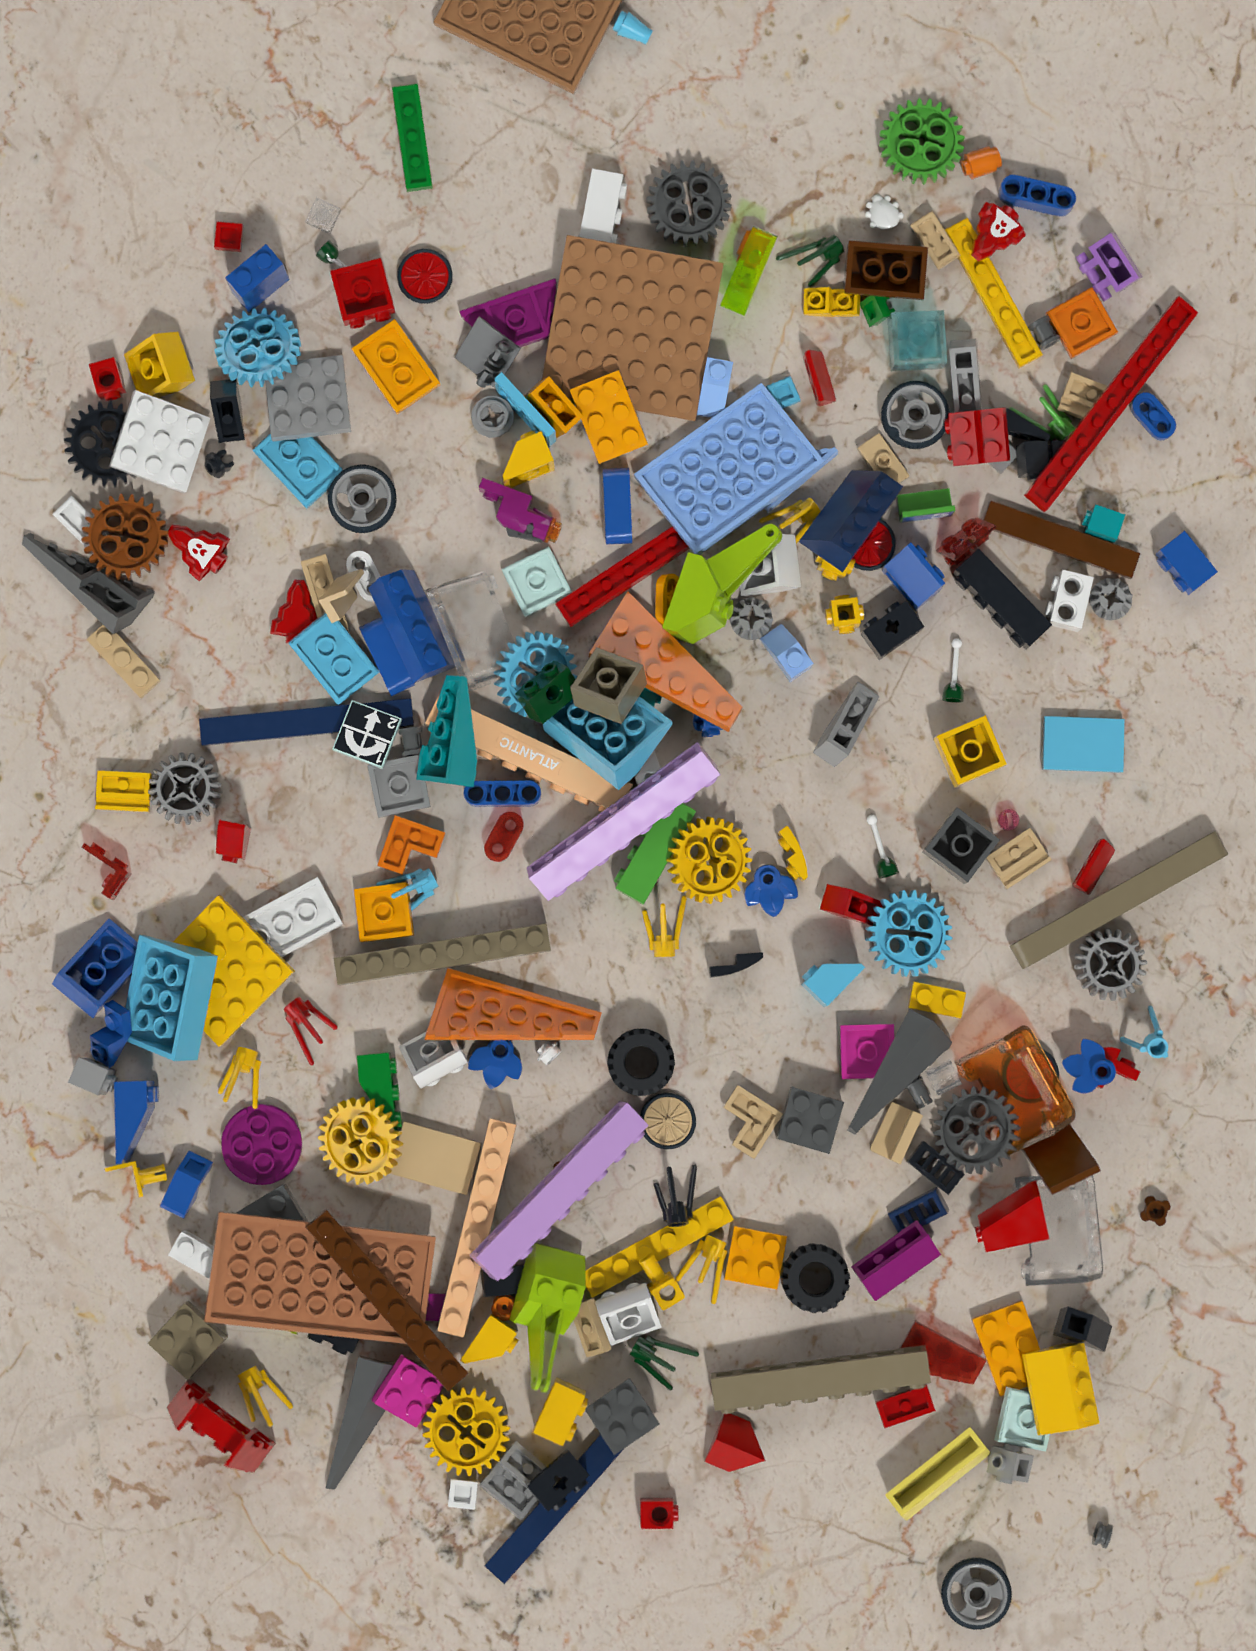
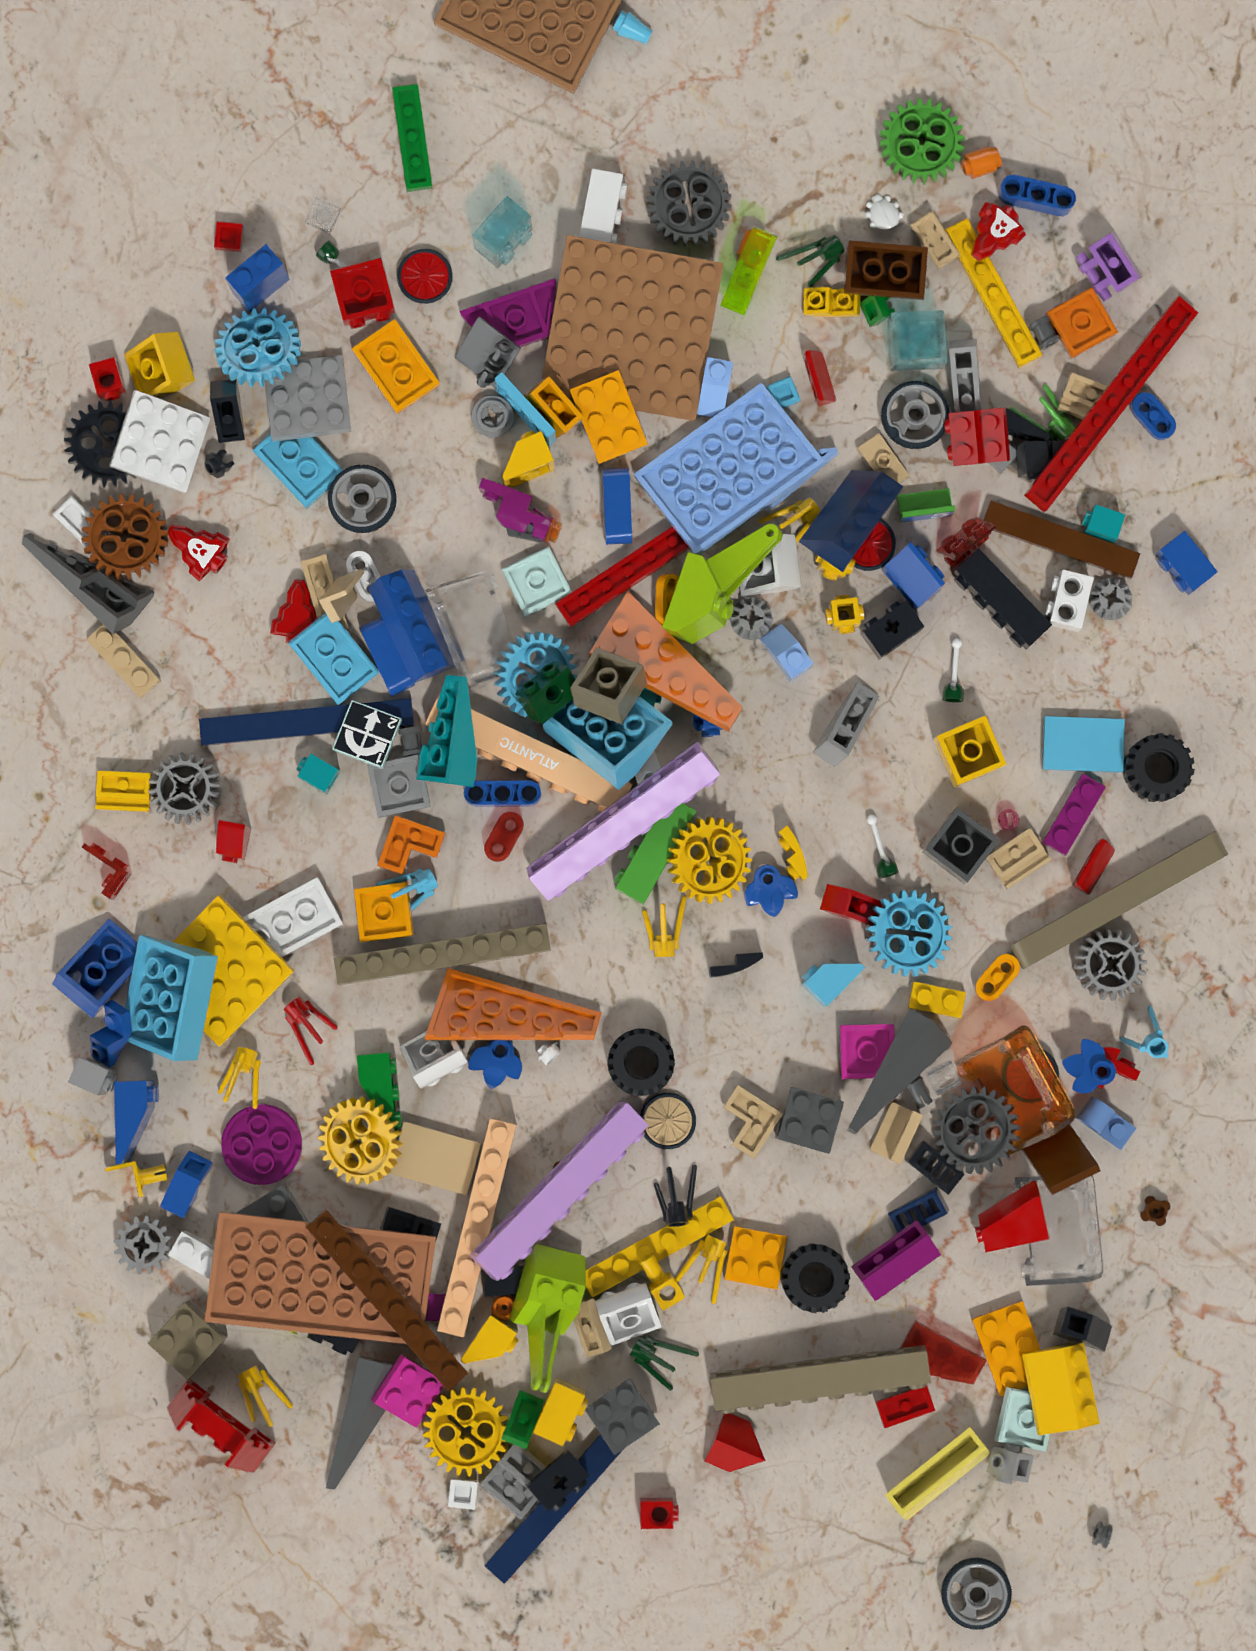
(131, 1243): none -> light grey gear
(317, 773): none -> teal brick
(406, 1222): none -> black slope
(503, 232): none -> clear light blue brick
(522, 1419): none -> green plate
(997, 978): none -> light orange plate
(1073, 814): none -> magenta plate
(1106, 1122): none -> medium blue plate
(1180, 761): none -> black tyre

